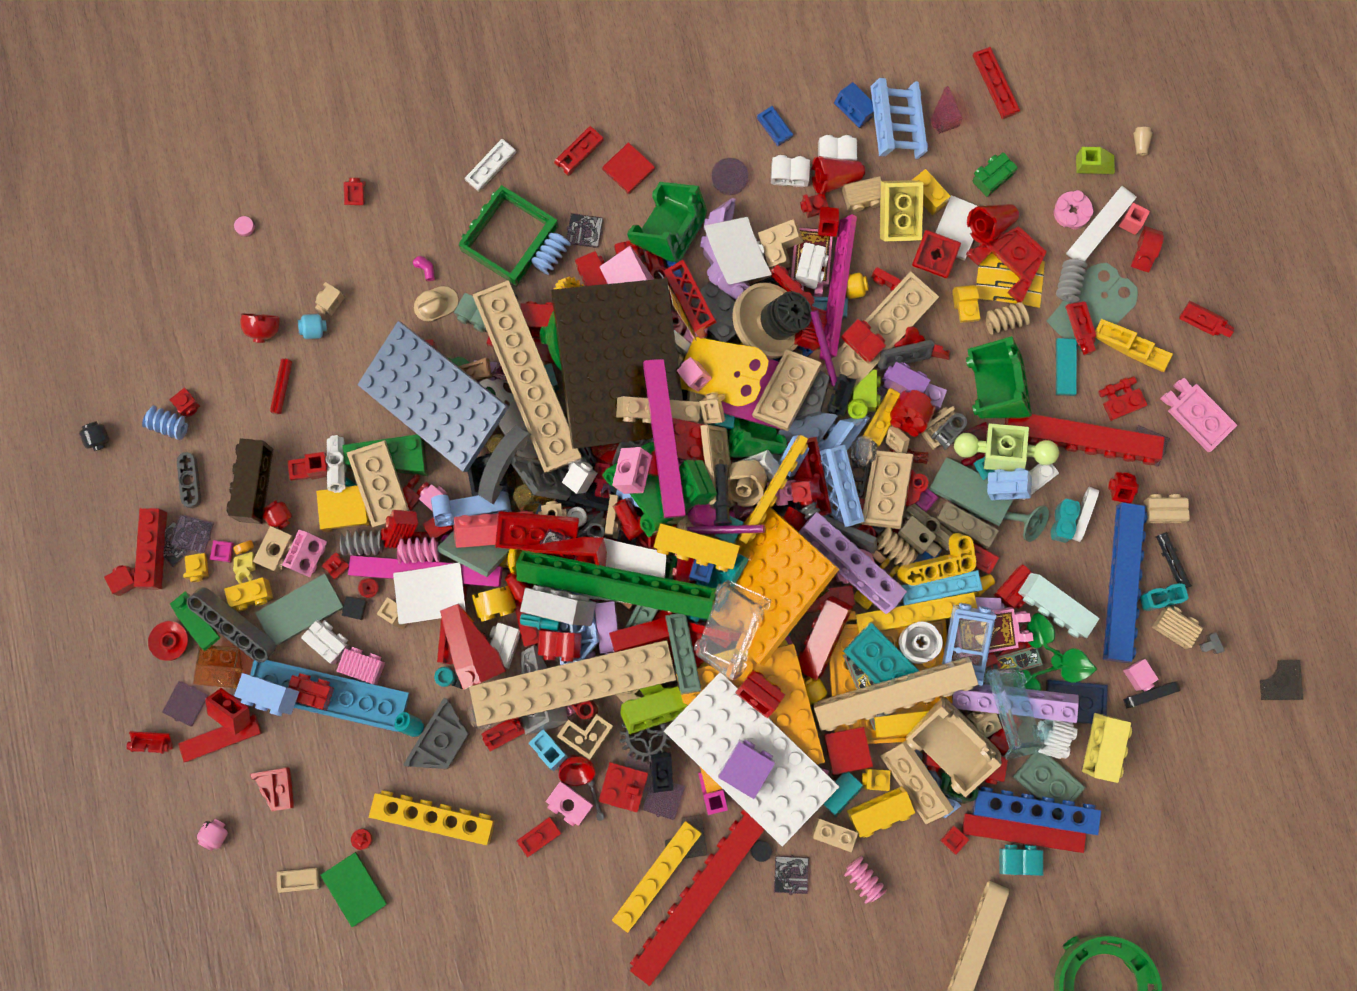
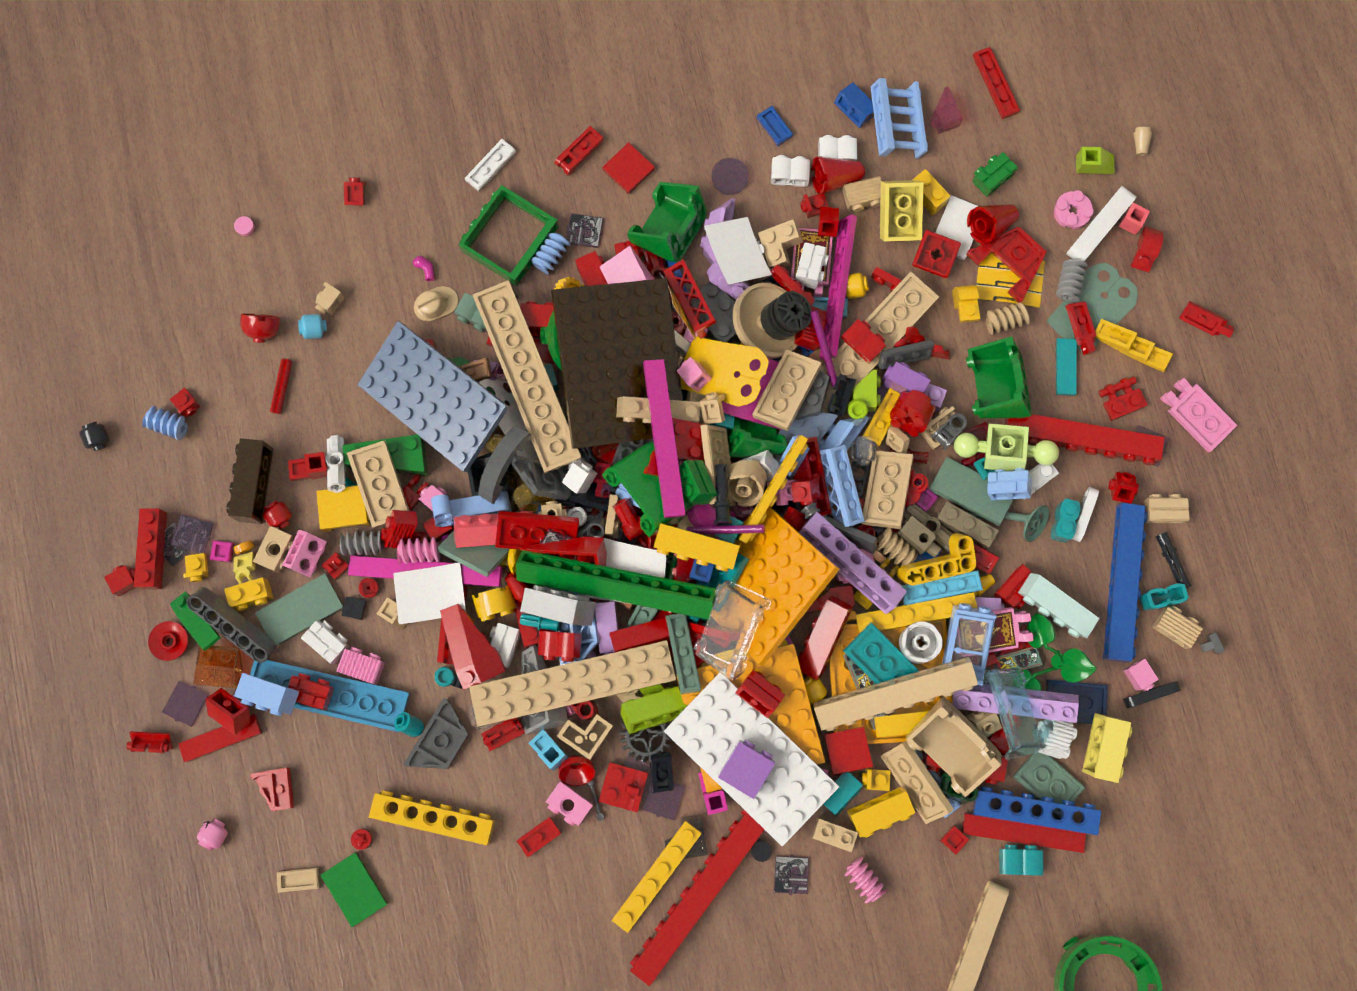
(184, 495): dark grey beam -> none
(632, 470): bright pink brick -> none
(1284, 683): clear smoke tile -> none

